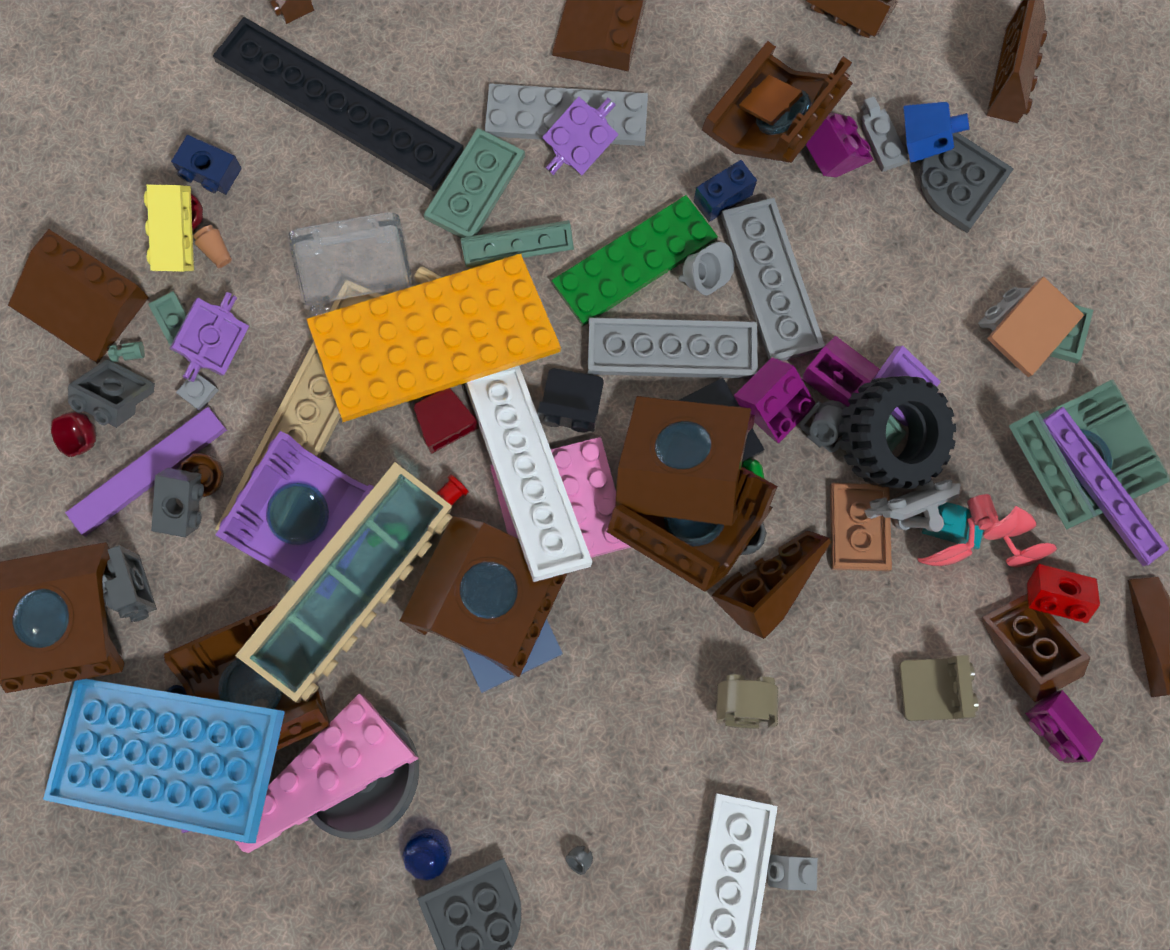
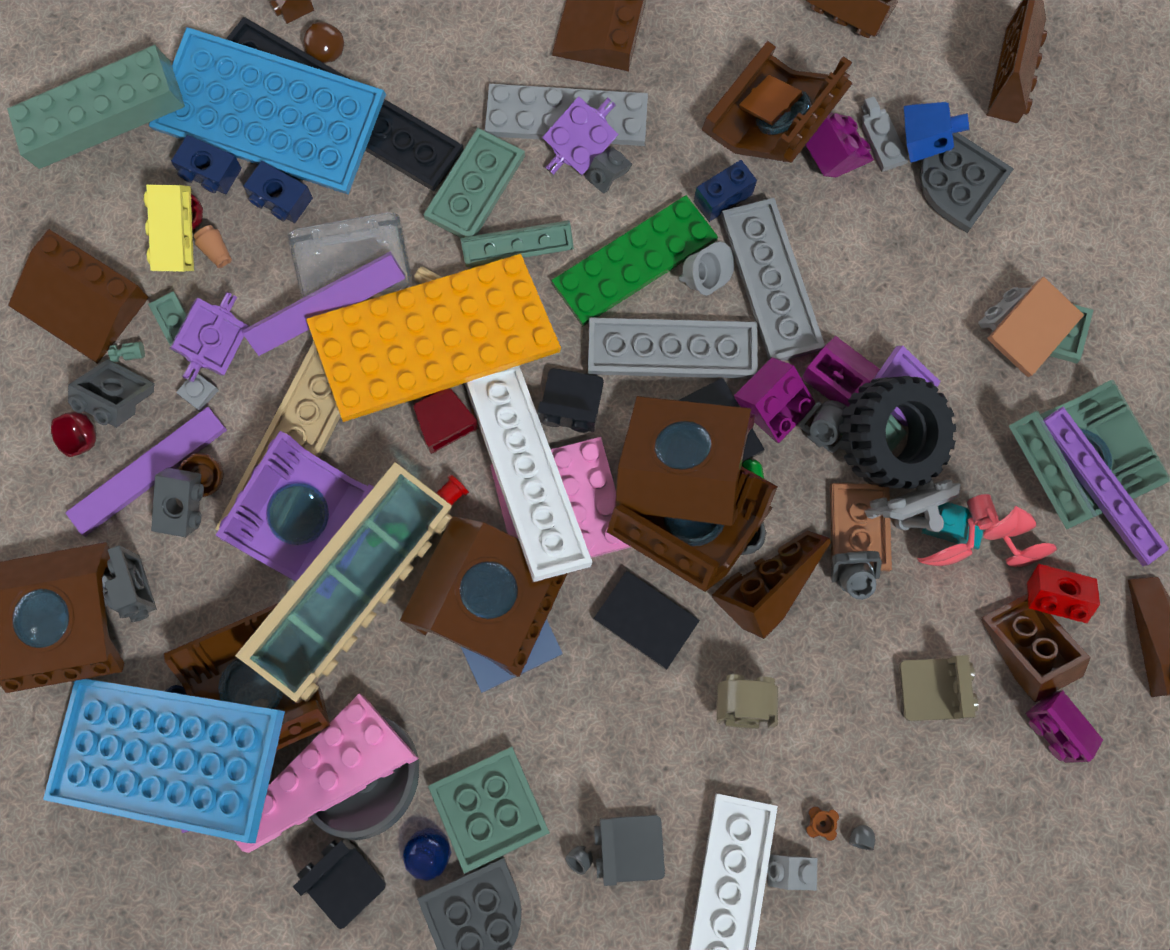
(95, 107): none -> sand green brick
(266, 182): none -> dark blue brick
(272, 110): none -> dark azure plate
(323, 42): none -> reddish brown hair
(340, 882): none -> black bracket
(341, 293): none -> medium lavender tile
(488, 809): none -> sand green plate
(607, 168): none -> dark grey bracket
(630, 849): none -> dark grey bracket
(646, 620): none -> black tile
(830, 818): none -> dark orange plate
(855, 572): none -> dark grey piece
(862, 837): none -> dark grey hinge

